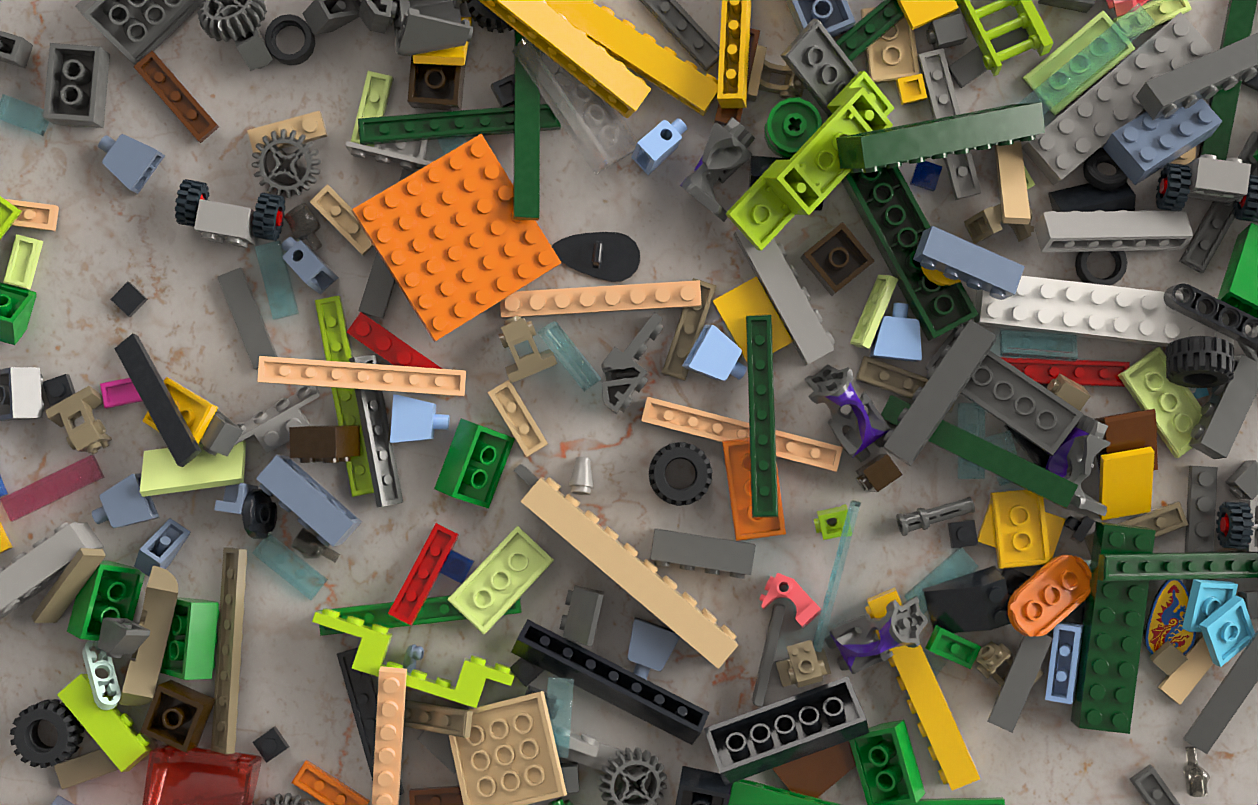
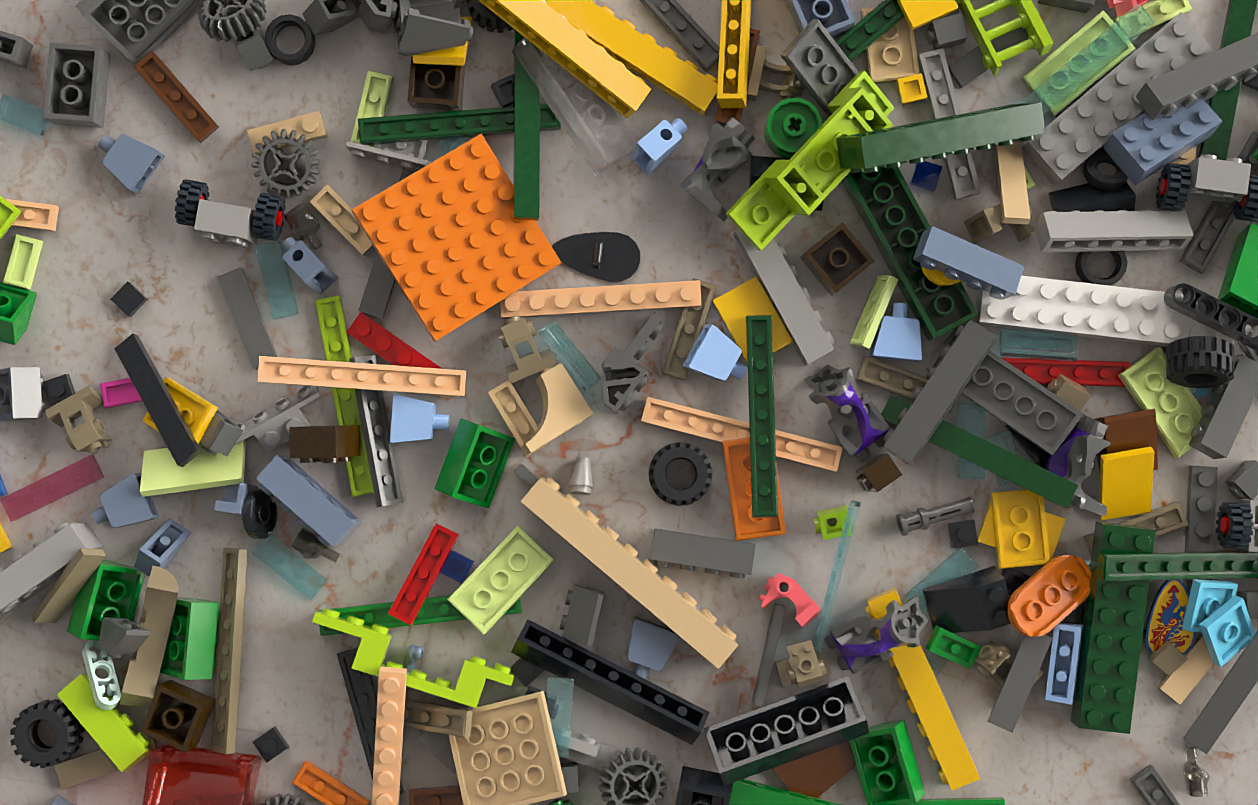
(562, 407): none -> tan arch
(1080, 528): black tile -> none

